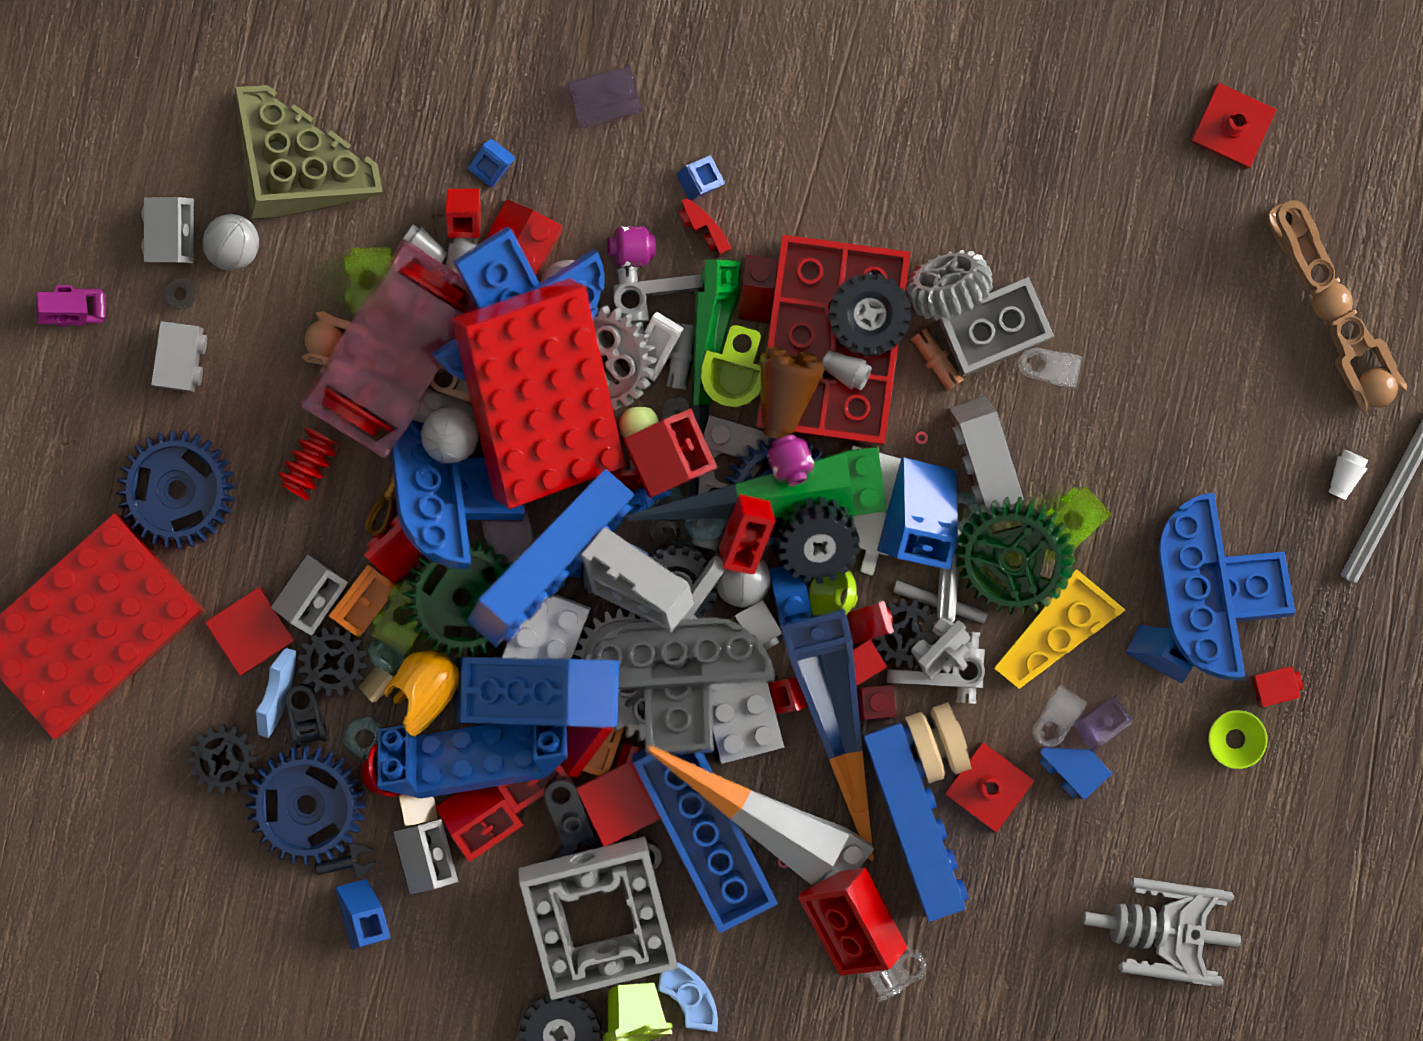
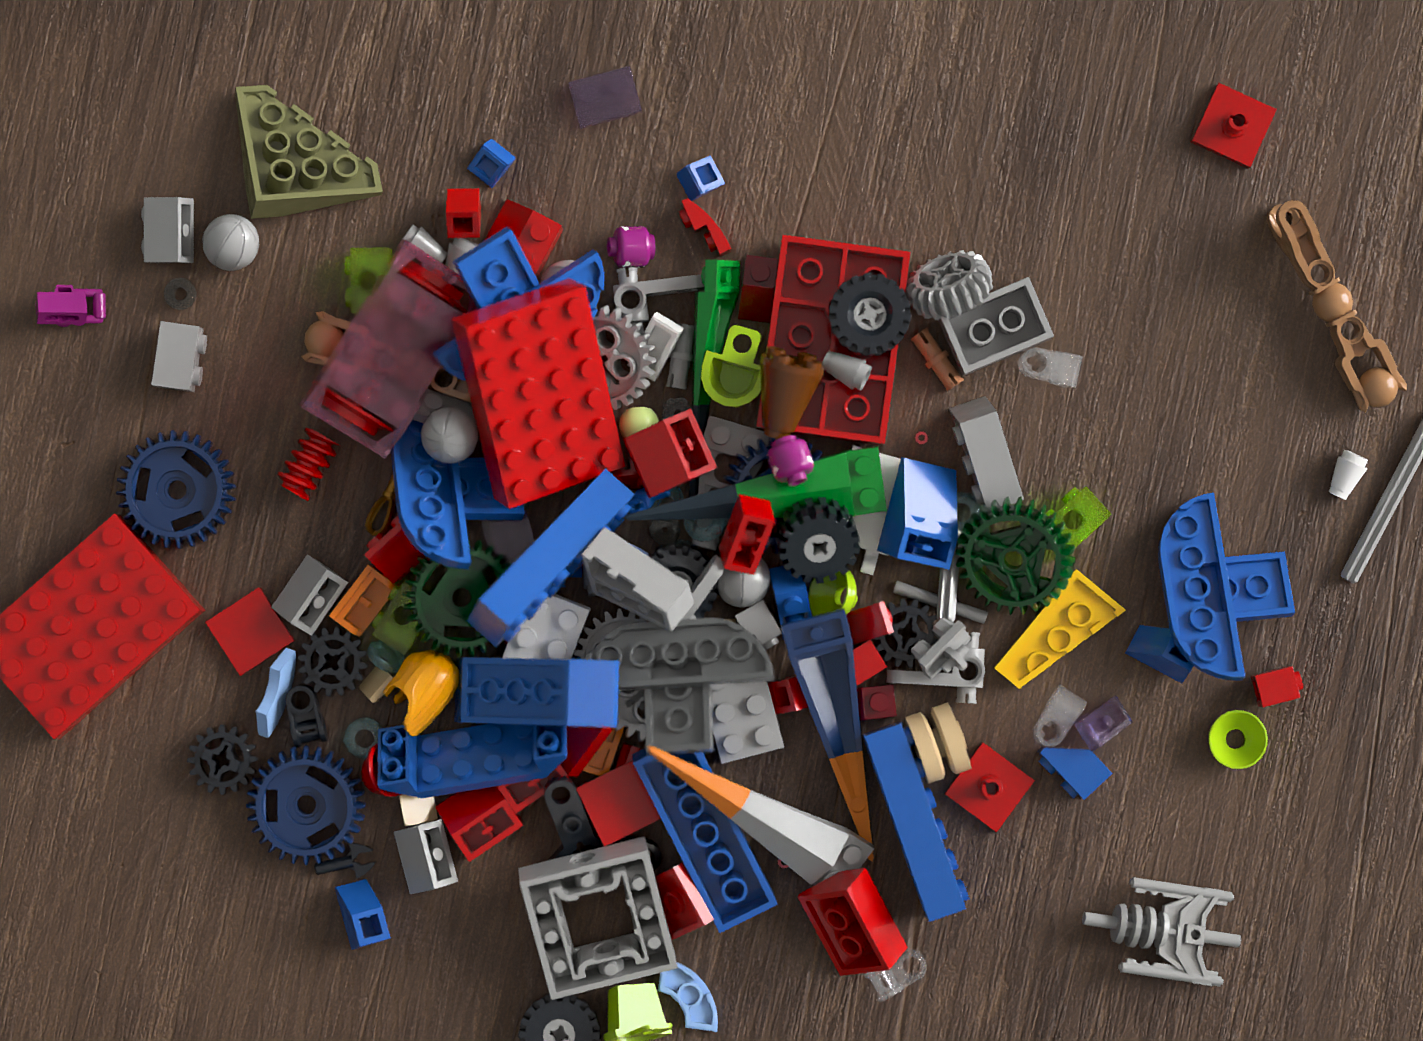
(681, 901): none -> red tile

